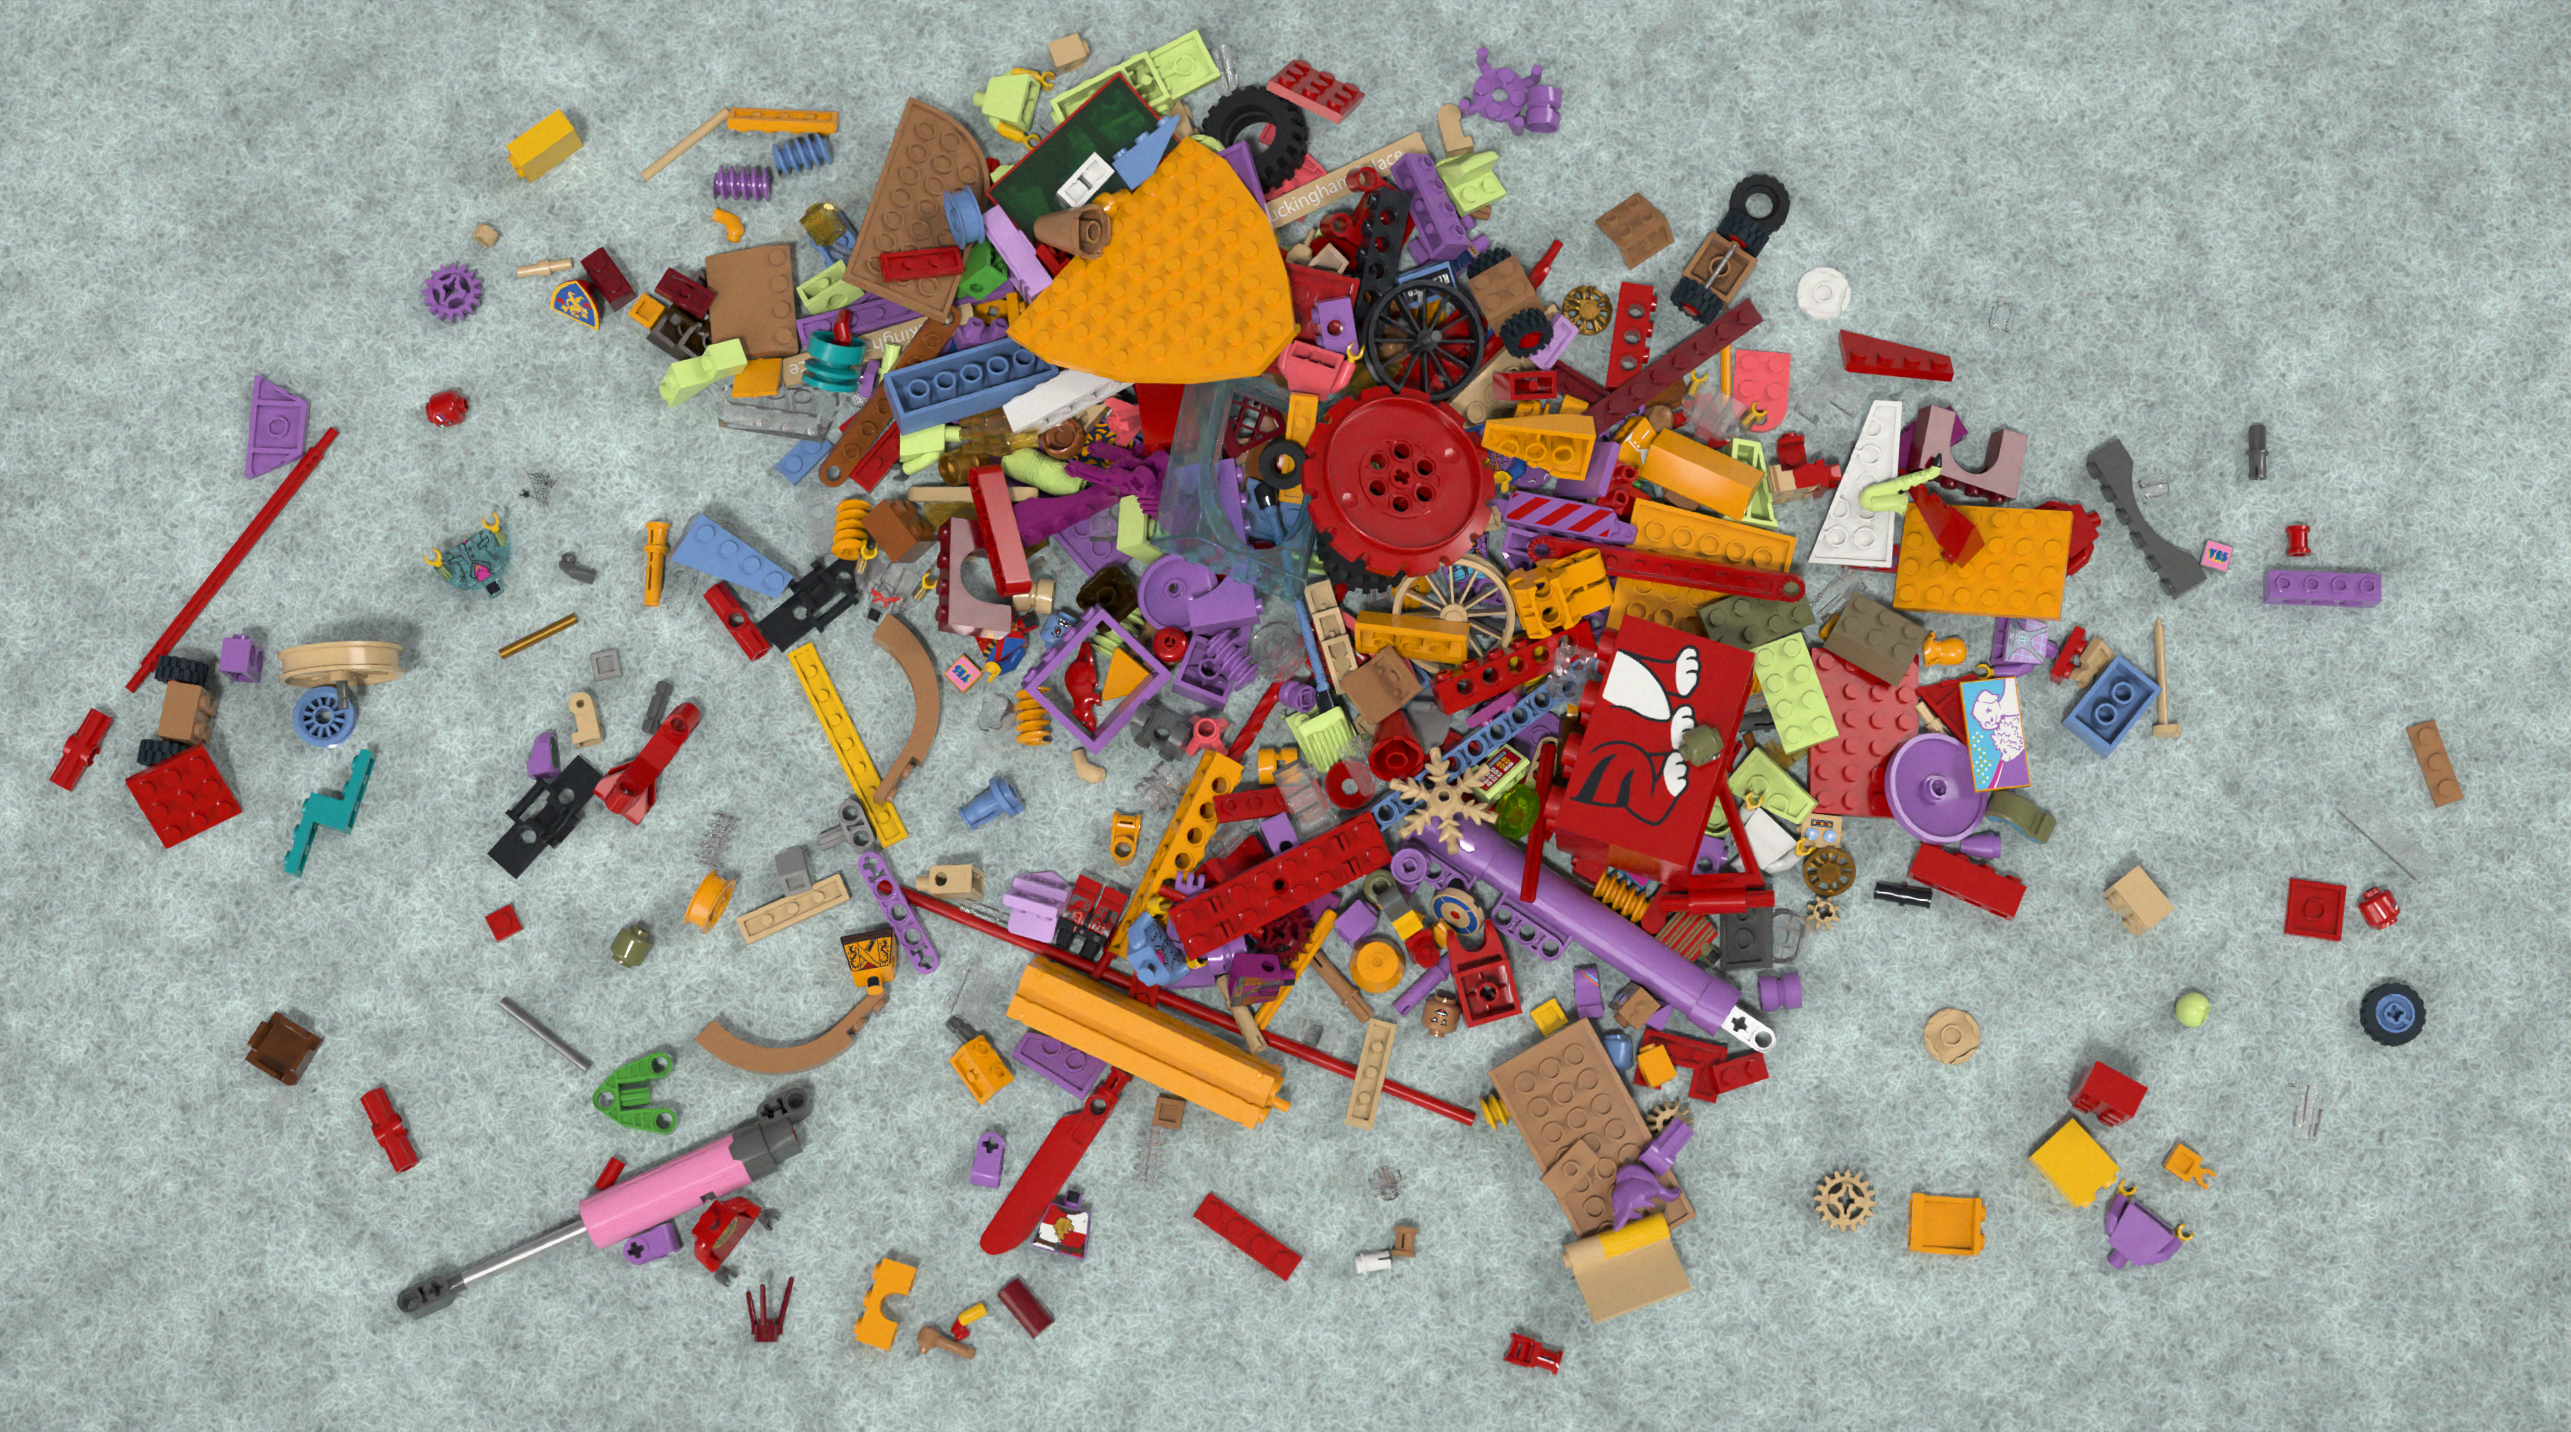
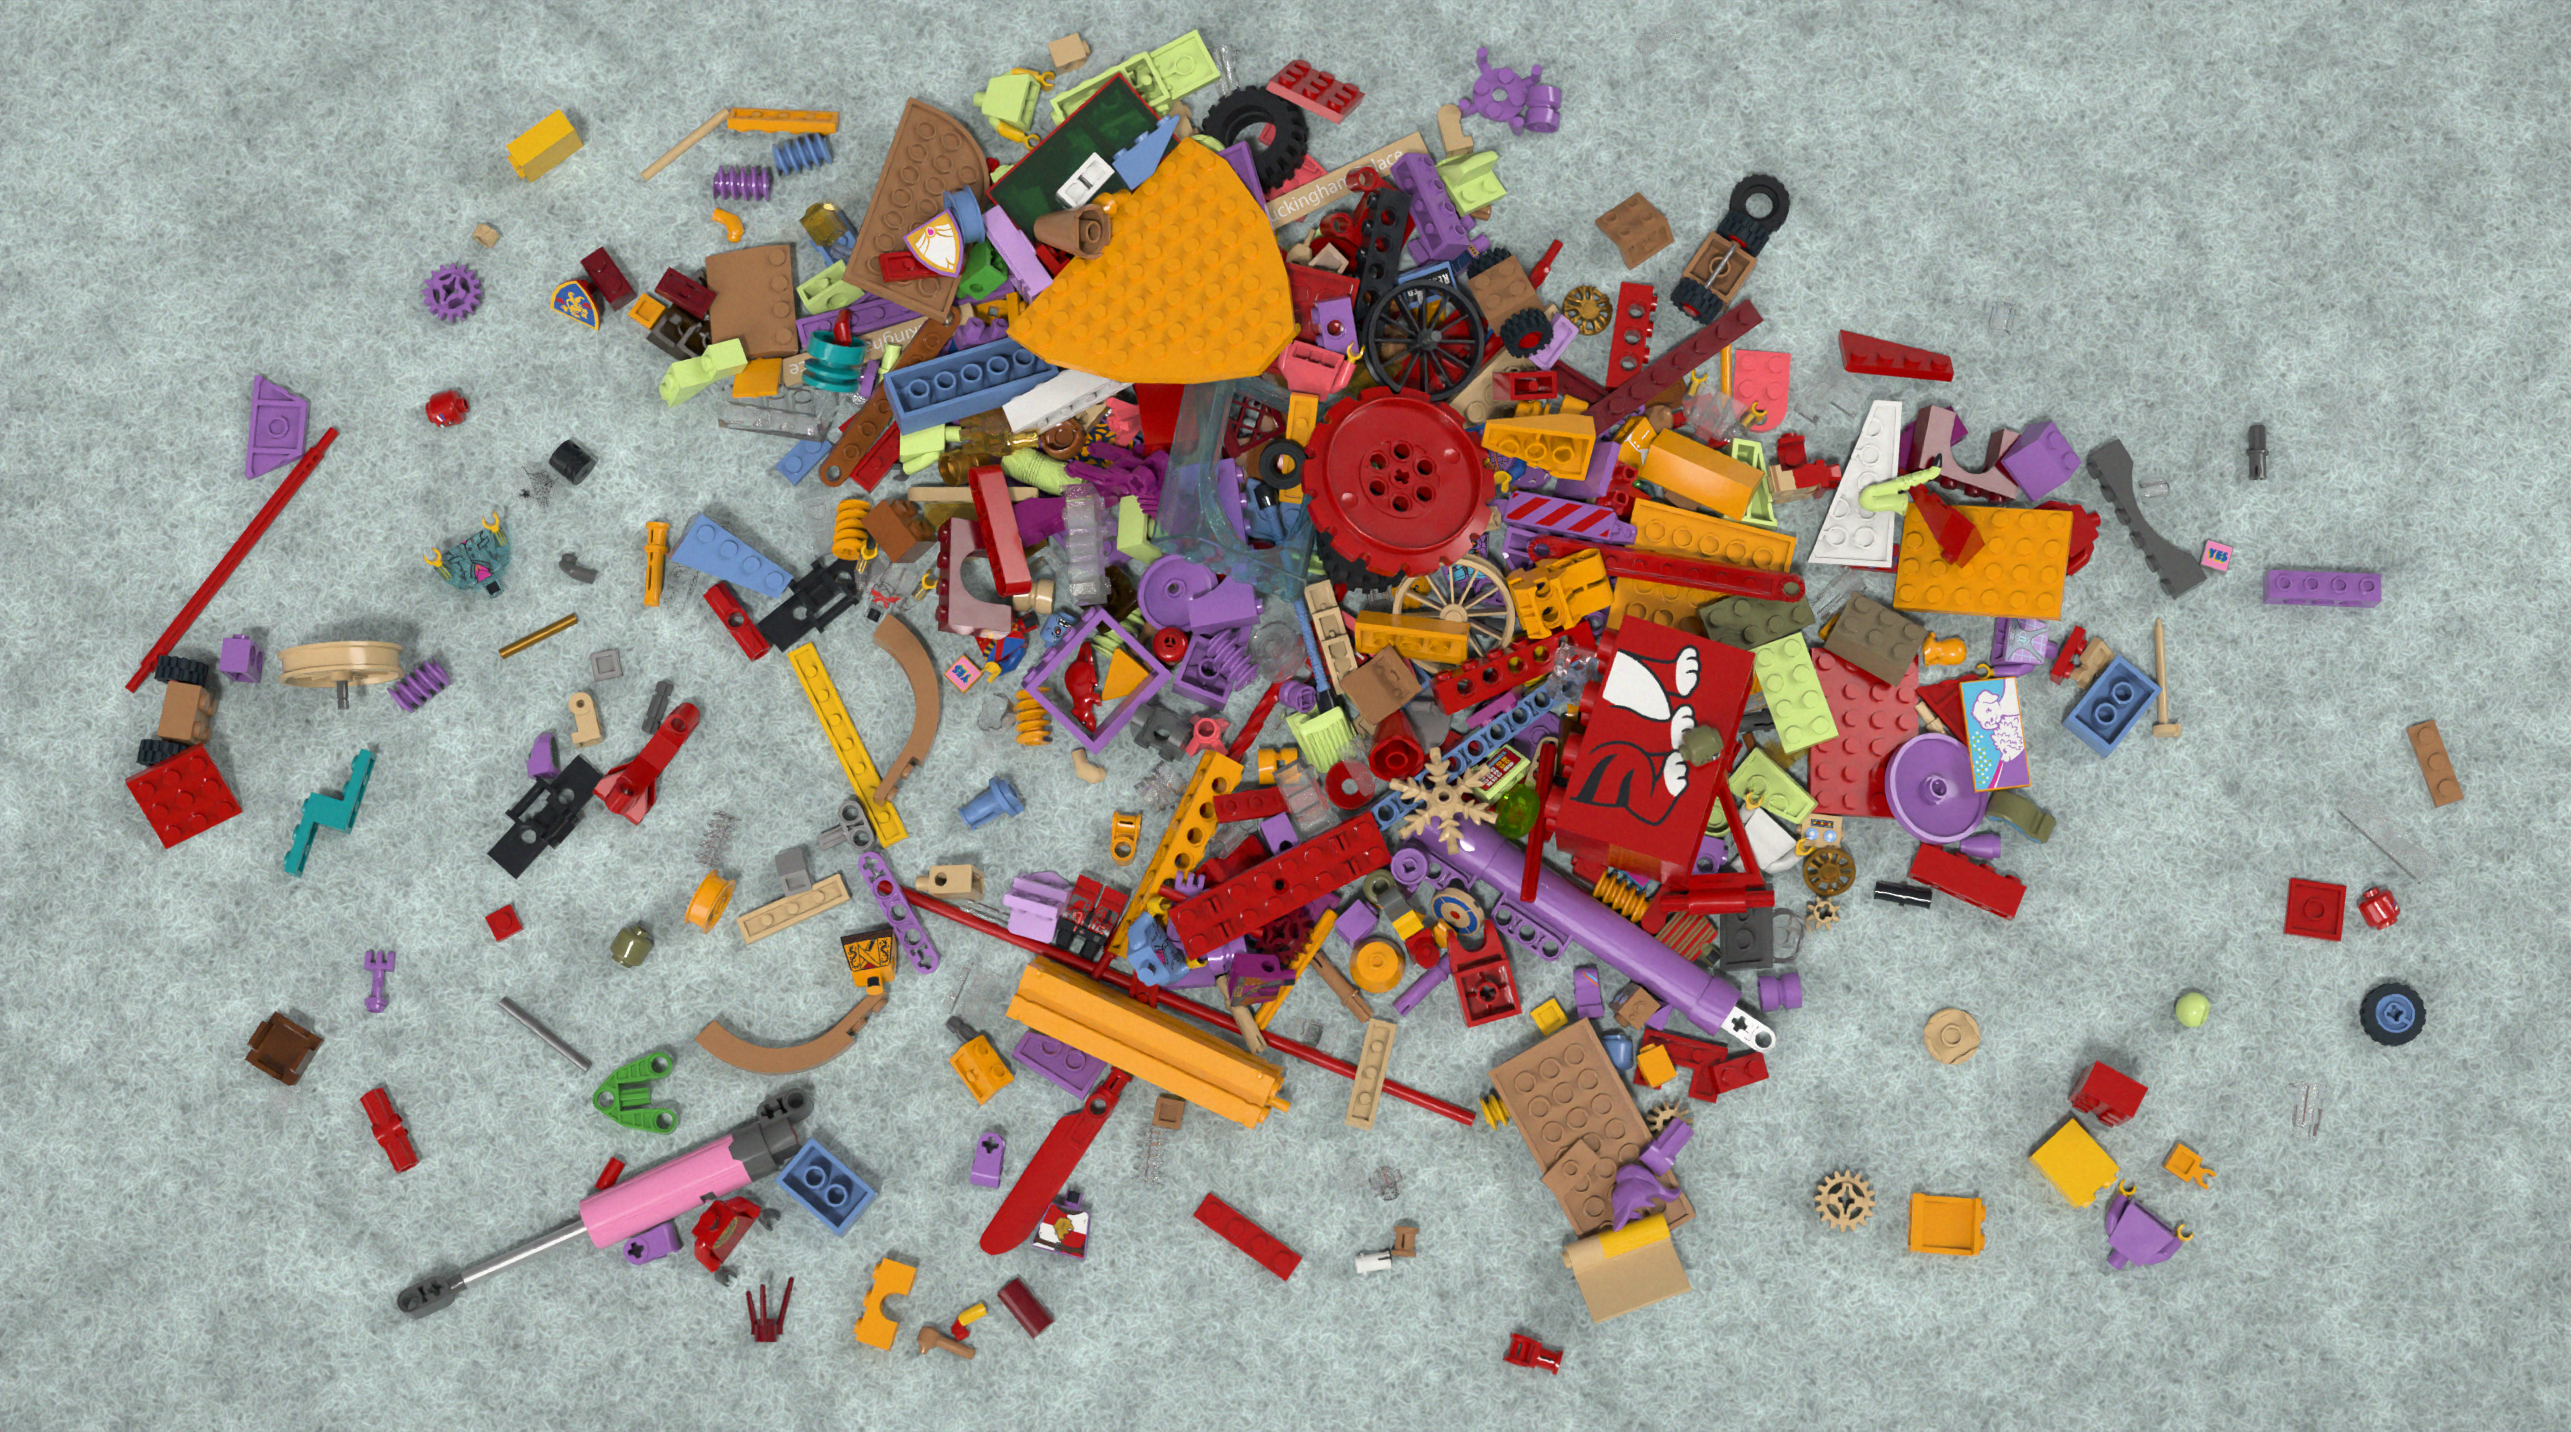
(81, 749): red piece -> none
(301, 712): medium blue wheel -> none
(376, 1003): none -> medium lavender hinge
(419, 686): none -> medium lavender piece
(544, 268): tan bar -> none
(572, 462): none -> black piece
(826, 1187): none -> medium blue brick
(938, 244): none -> shield
(1085, 544): none -> clear wedge
(1441, 1015): medium nougat head -> none
(1819, 302): white tile -> none
(2040, 460): none -> medium lavender slope
(2138, 901): tan brick -> none
(2298, 541): red bush -> none

